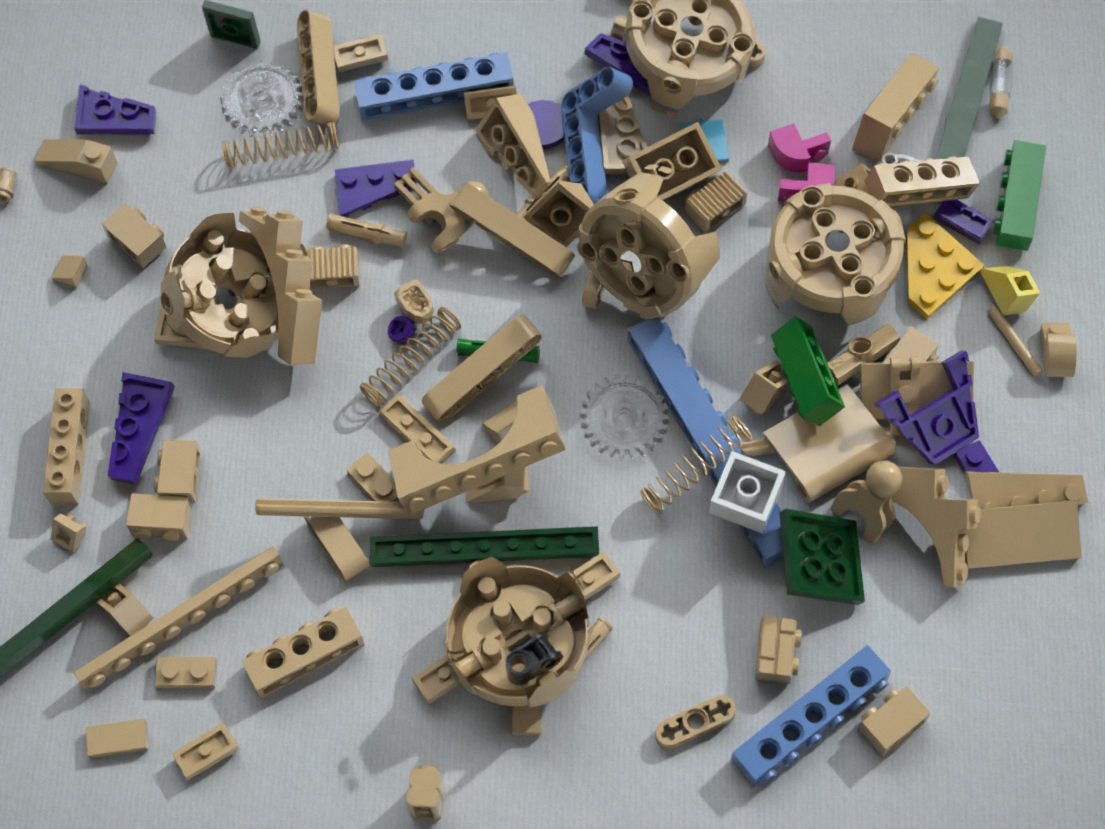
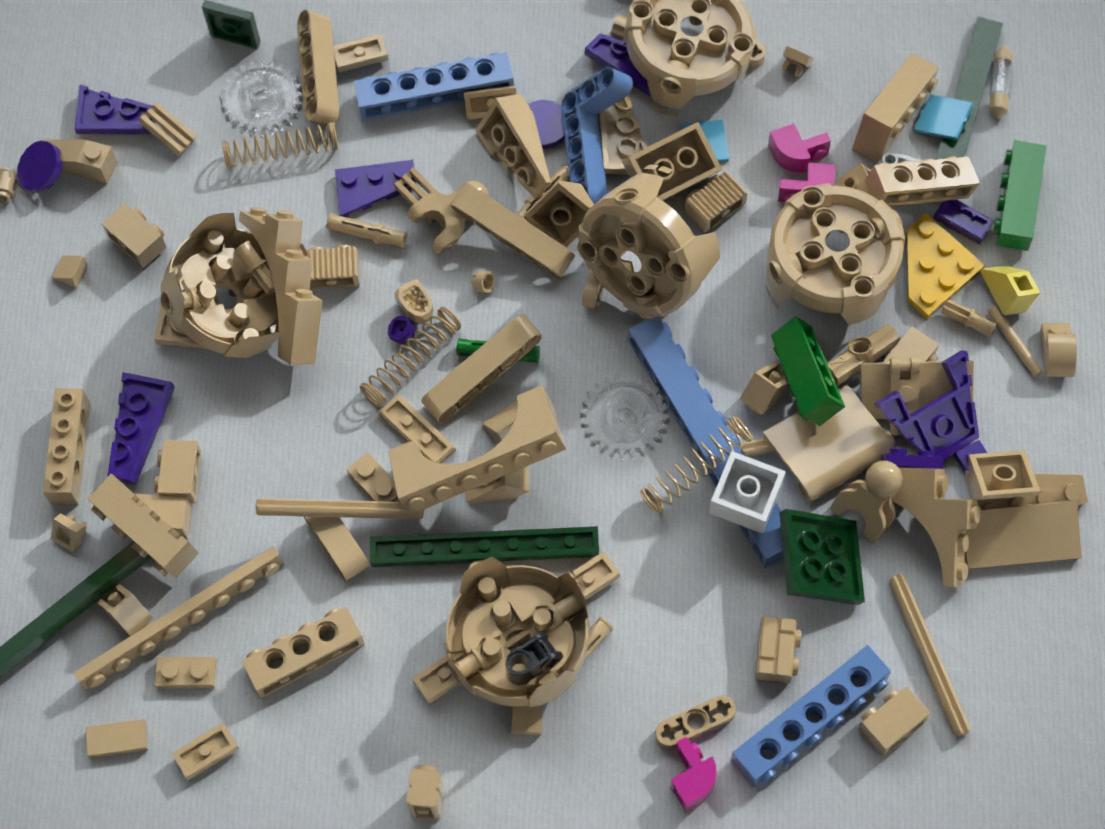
(39, 166): none -> dark purple tile
(143, 526): none -> tan wedge
(170, 126): none -> tan tile
(256, 266): none -> tan axle
(486, 277): none -> tan hinge
(698, 780): none -> dark pink brick
(798, 58): none -> tan tile
(925, 459): none -> dark purple plate
(929, 655): none -> tan axle
(943, 117): none -> medium azure piece
(968, 317): none -> tan axle
(1001, 475): none -> tan slope

